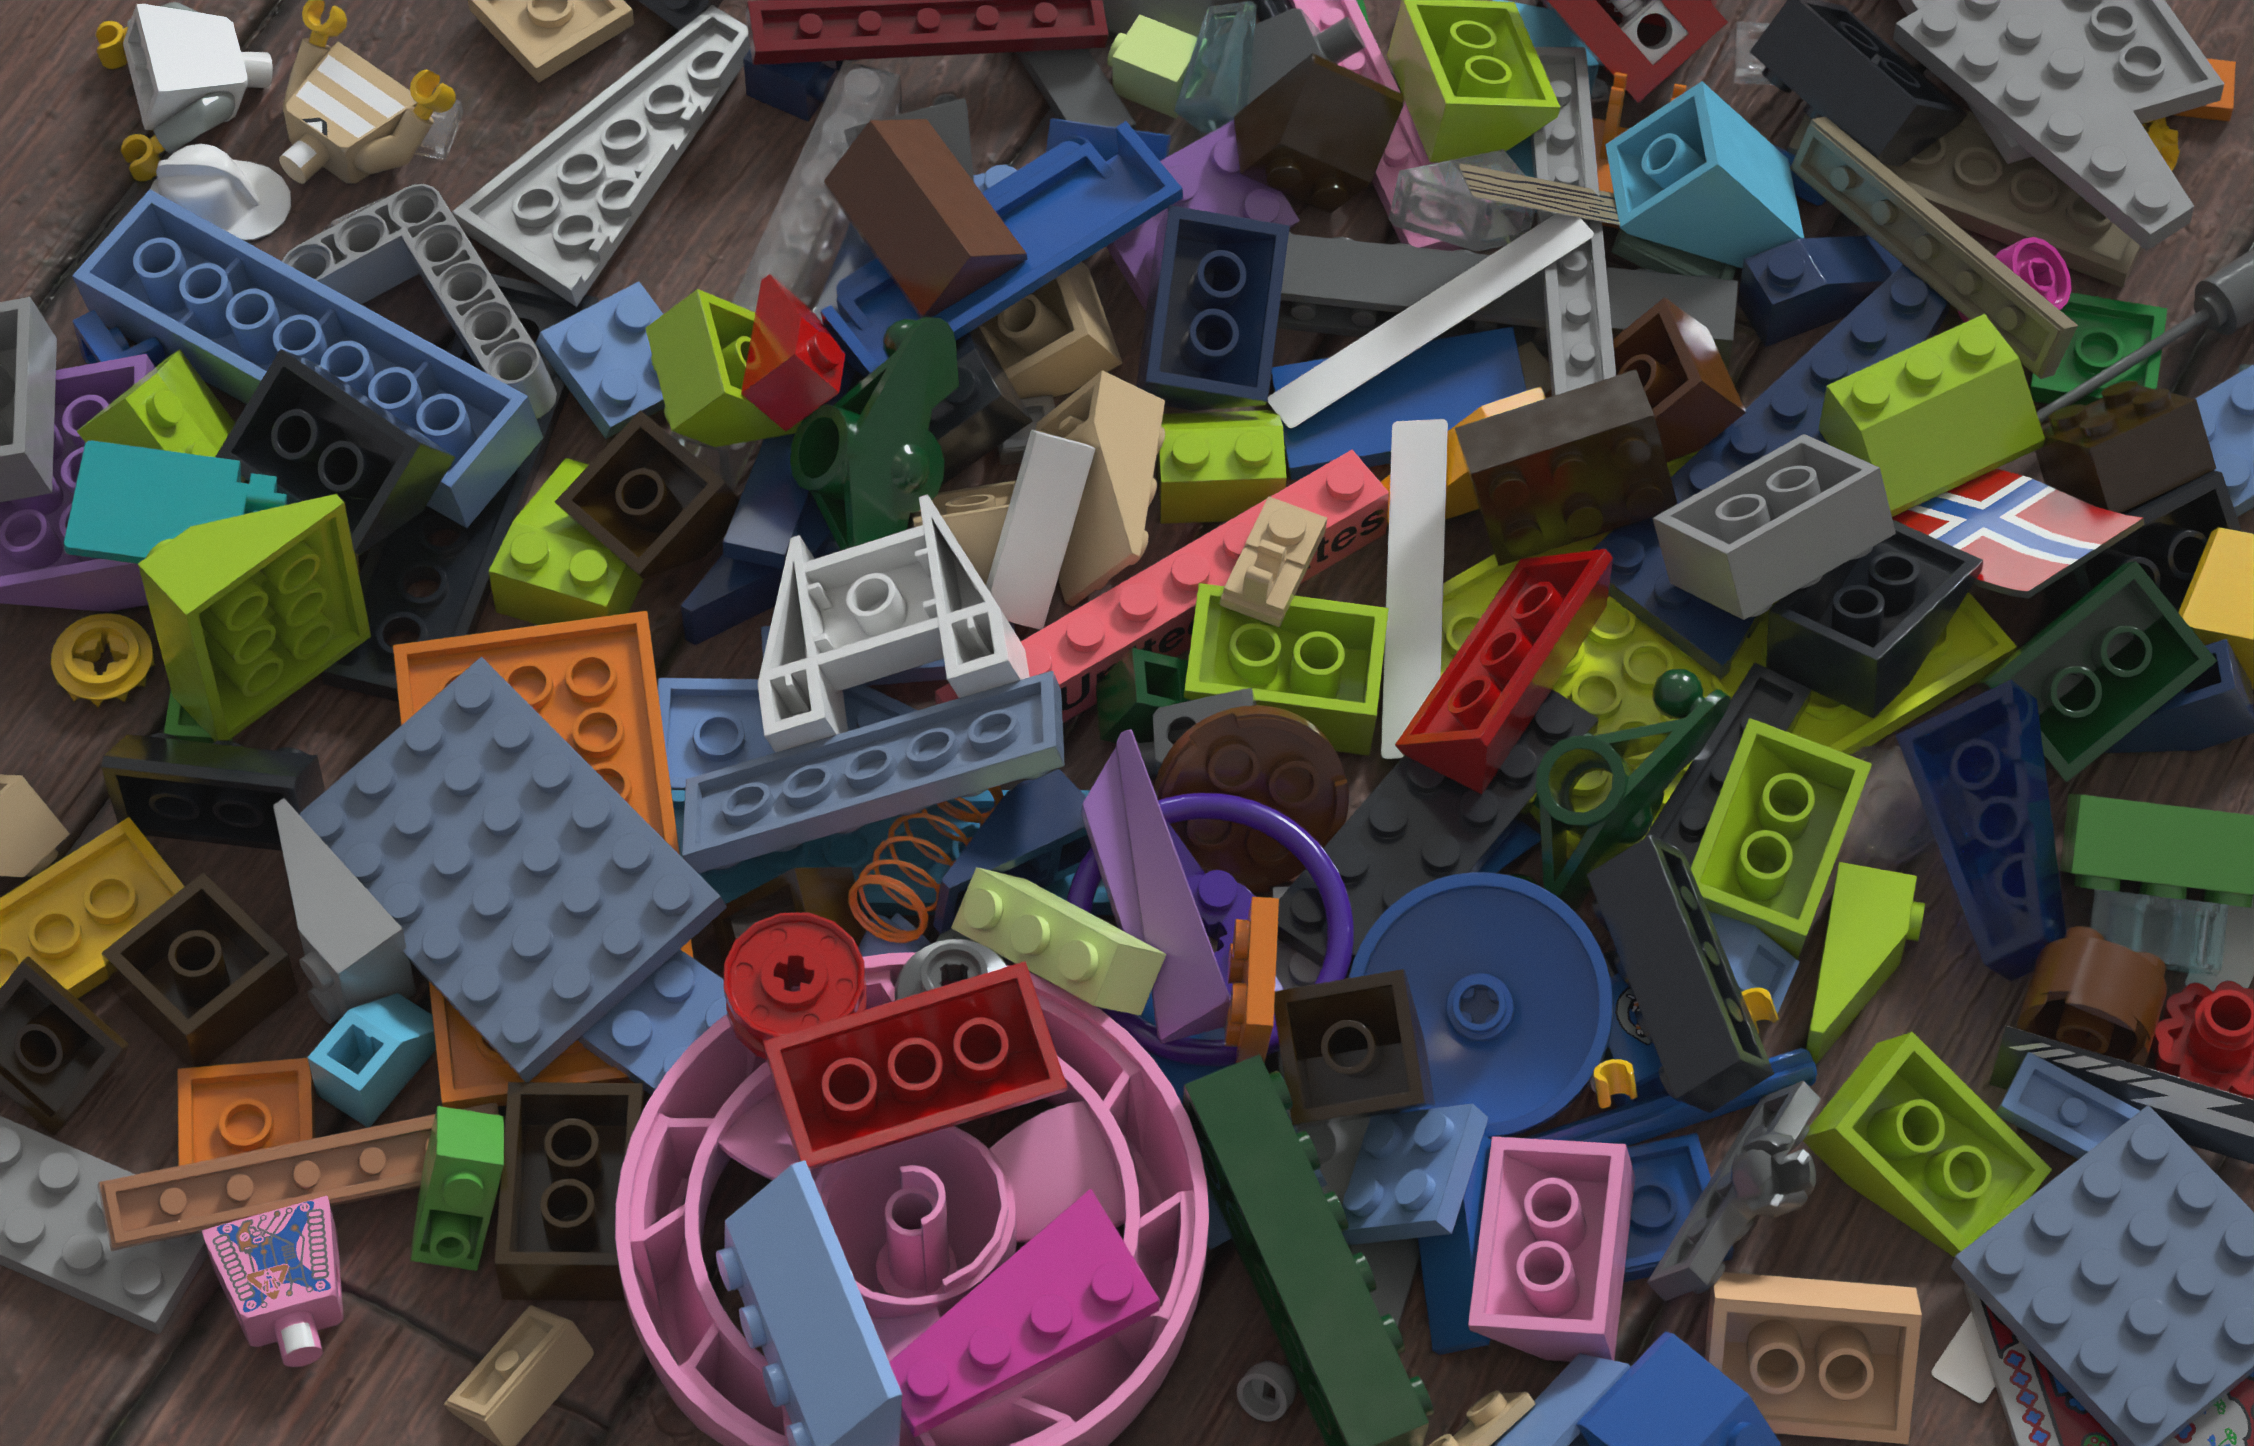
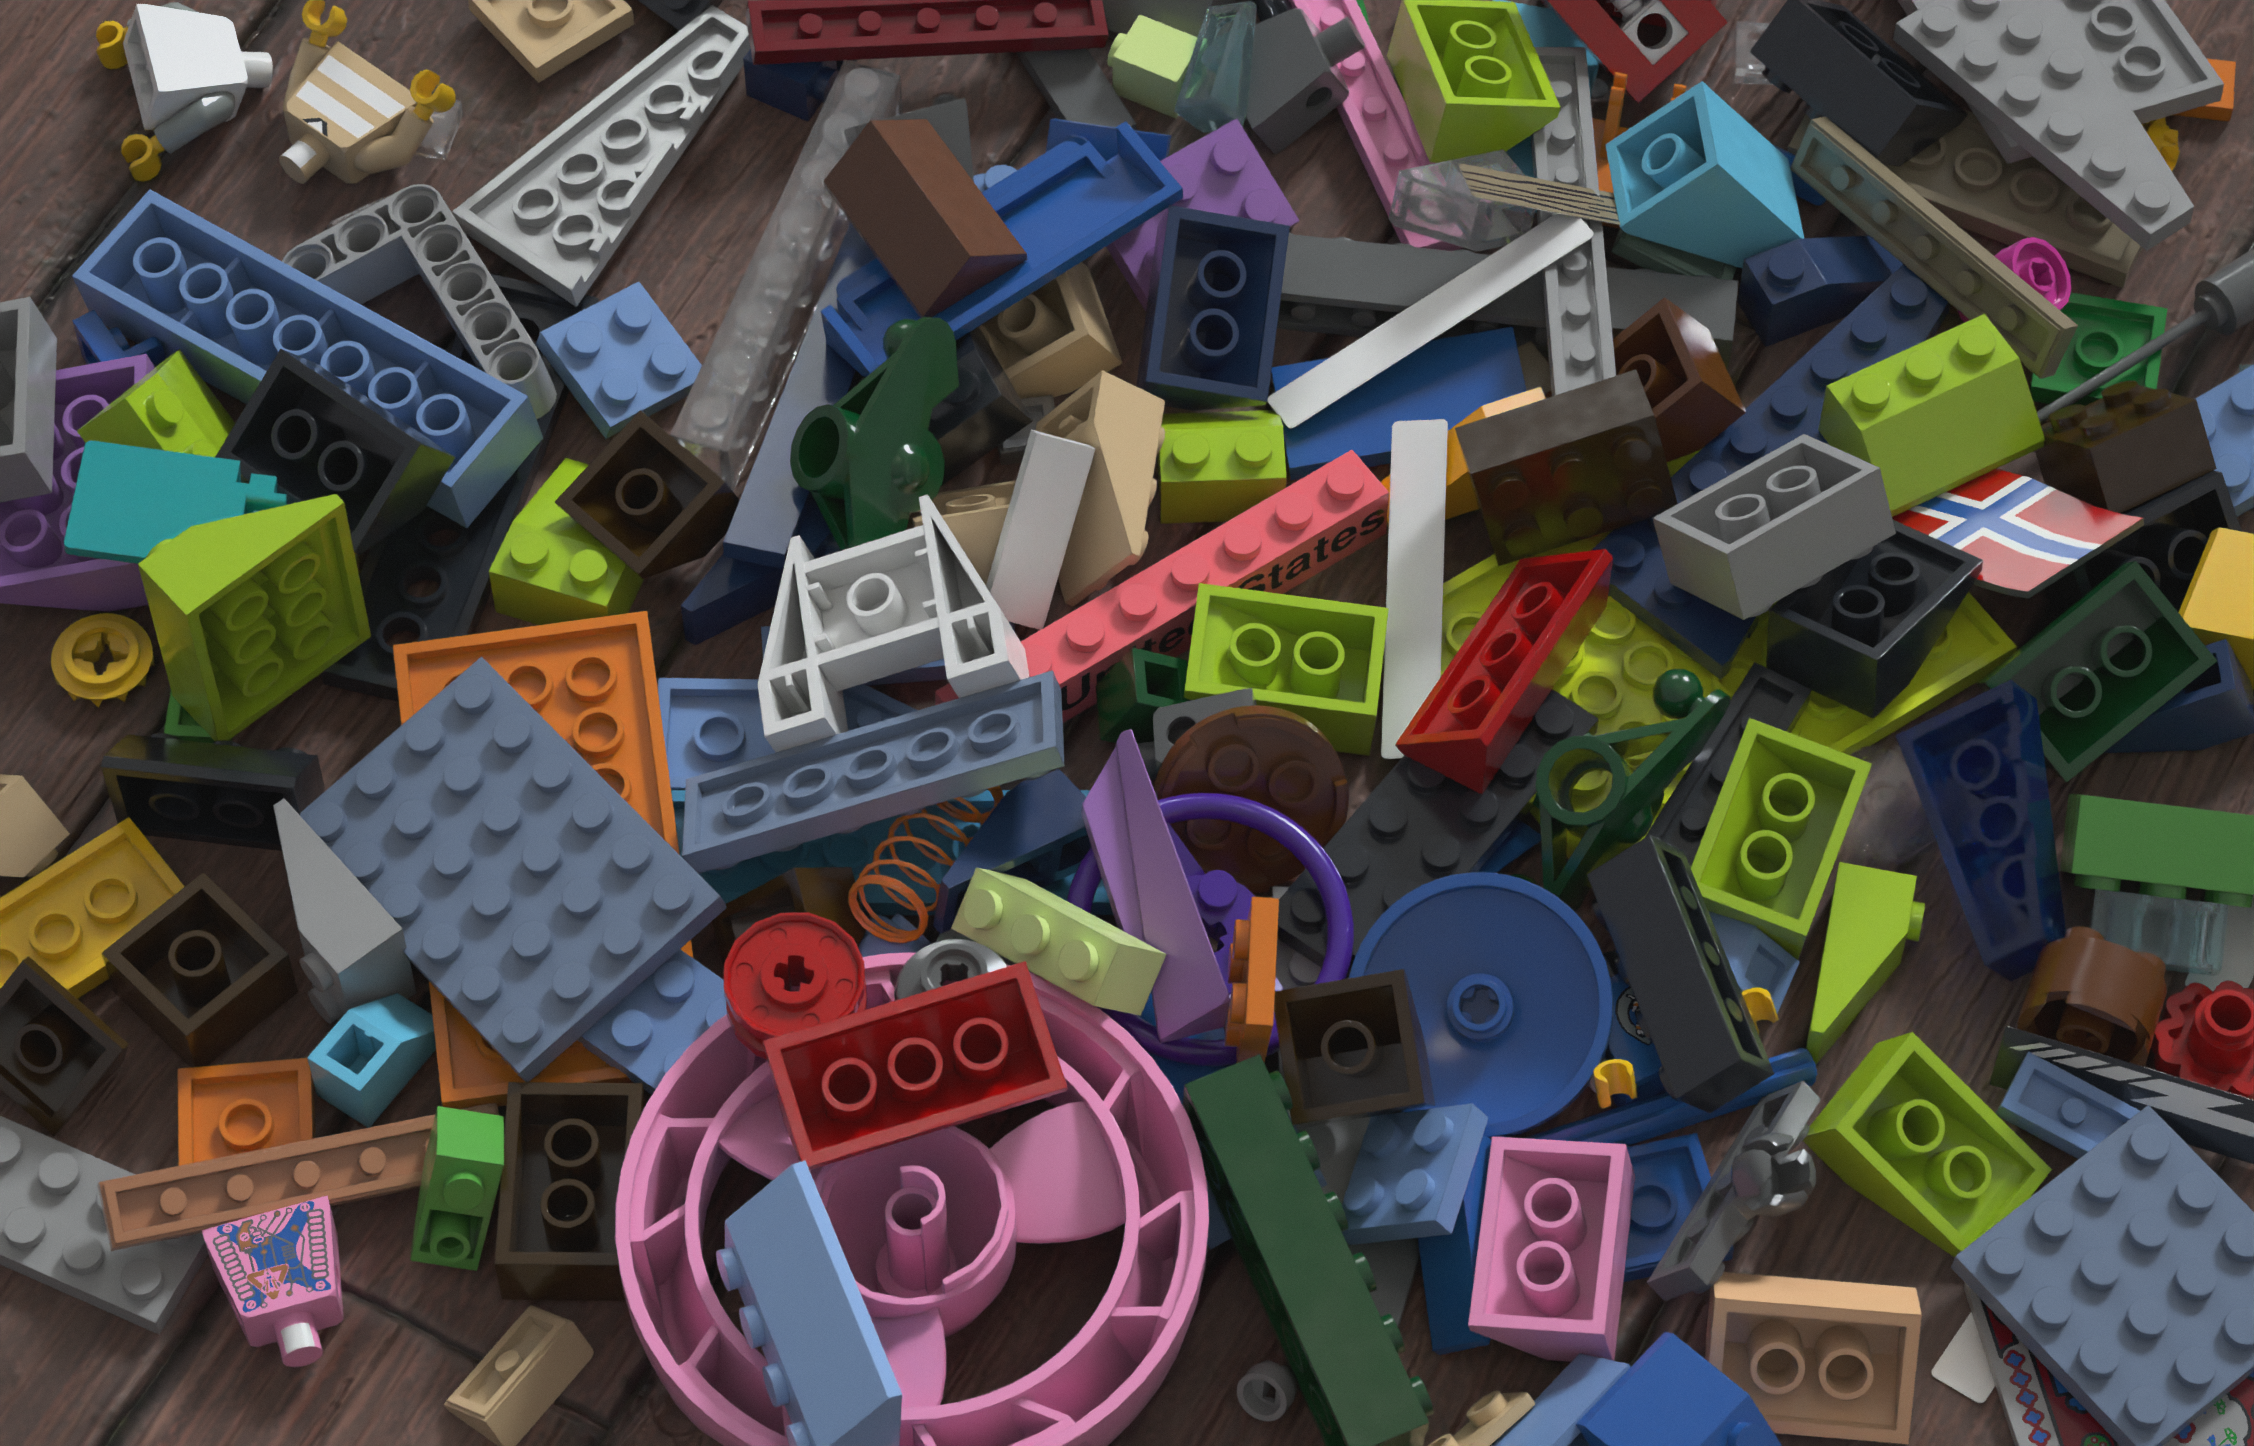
(227, 192): white piece -> none
(701, 369): lime slope -> none
(790, 358): red slope -> none
(1031, 1313): dark pink wing -> none
(1273, 561): tan plate -> none
(1317, 132): dark brown slope -> none

